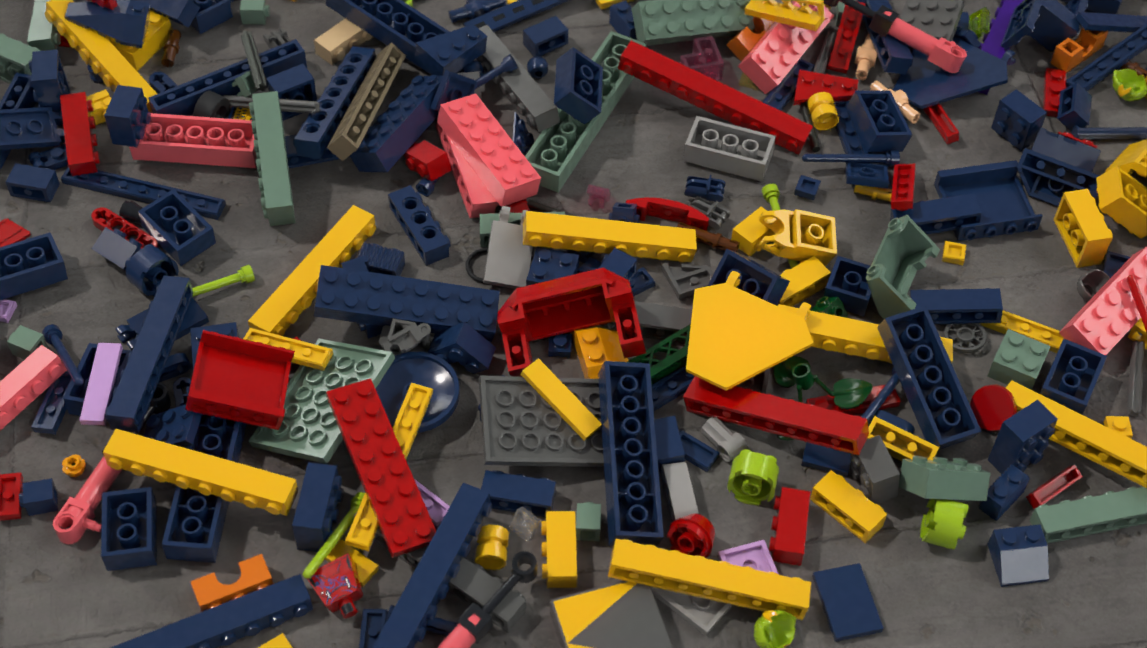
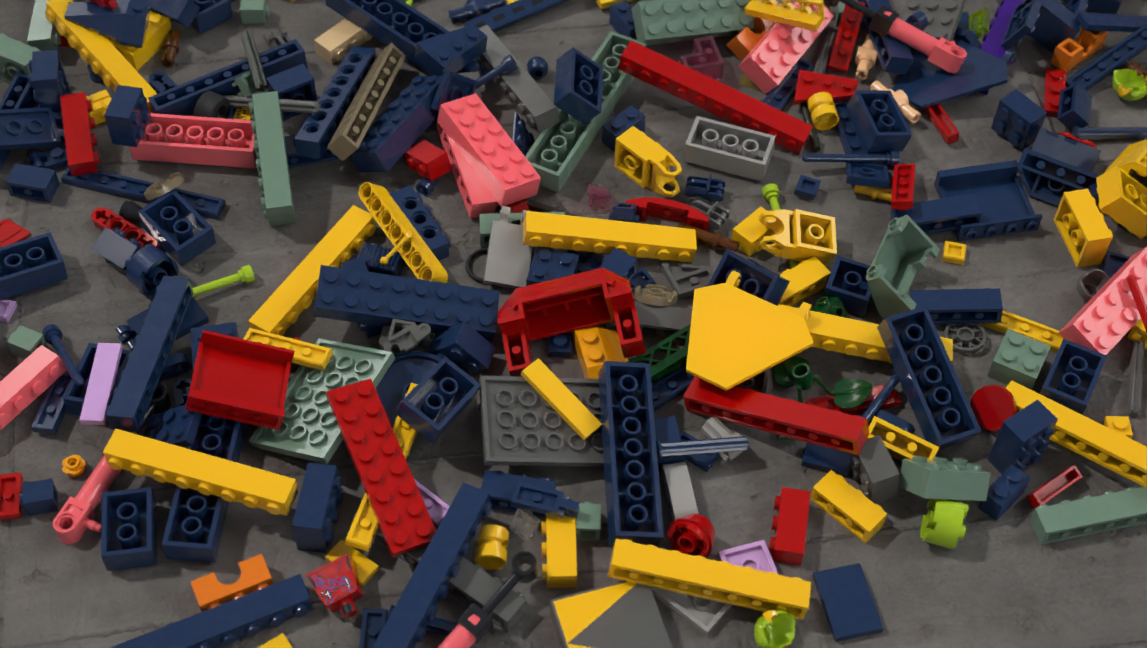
(164, 186): none -> dark tan tile
(334, 537): lime piece -> none
(395, 224): none -> yellow beam
(408, 235): none -> yellow hinge
(438, 399): none -> dark blue brick
(543, 501): none -> dark blue hinge
(545, 36): dark blue brick -> none
(620, 124): none -> dark blue brick
(646, 162): none -> yellow brick
(655, 295): none -> dark tan tile
(701, 446): none -> dark blue axle
(753, 477): lime brick -> none
(918, 20): none -> dark blue beam
(1019, 555): slope -> none

